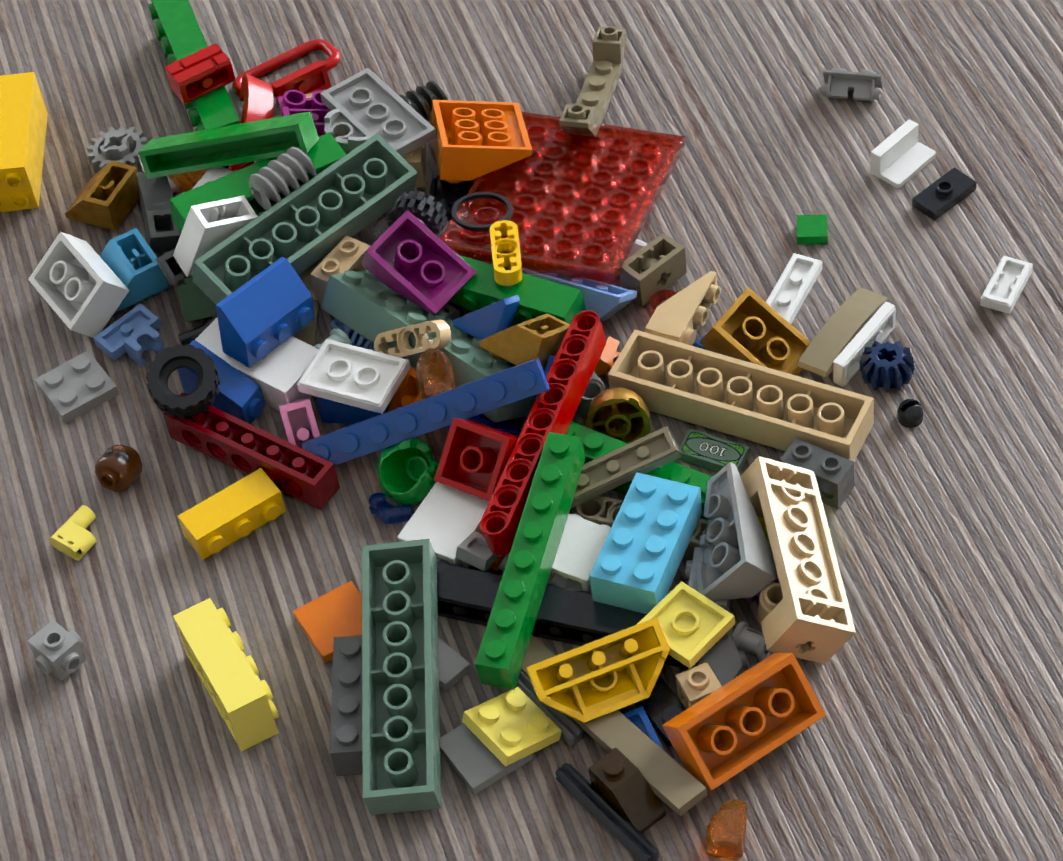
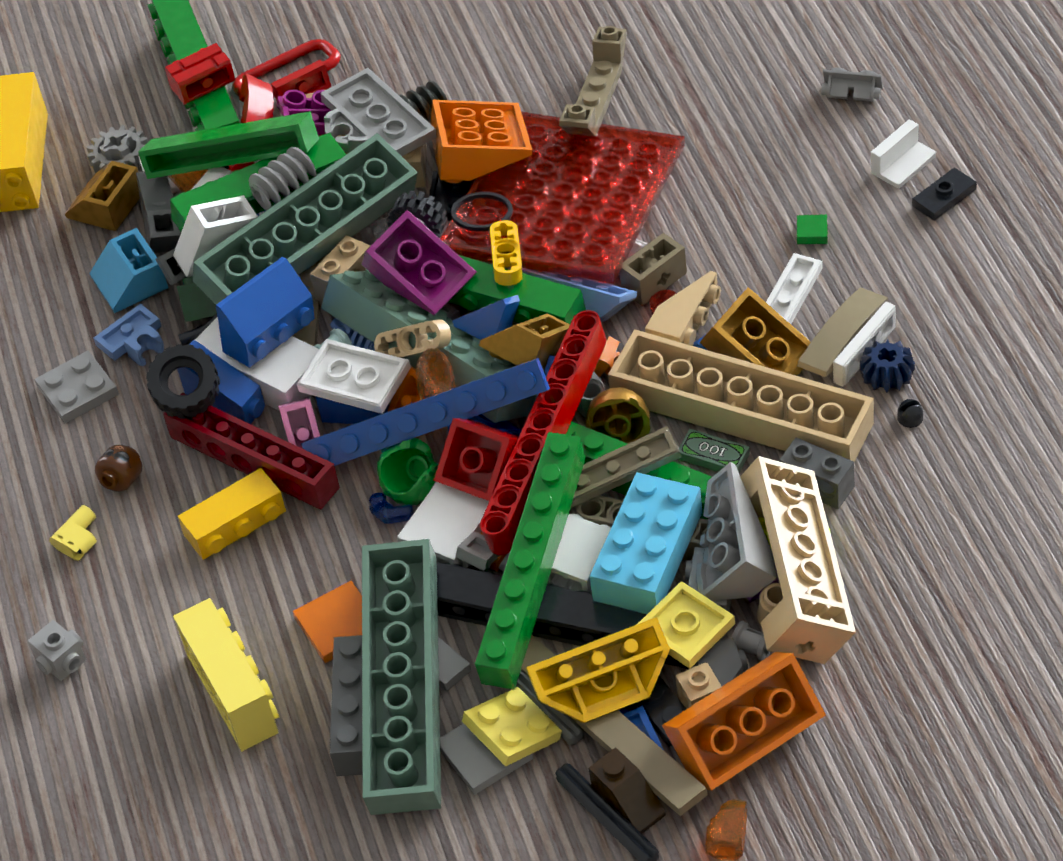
(78, 285): white brick -> none
(1006, 284): white plate -> none

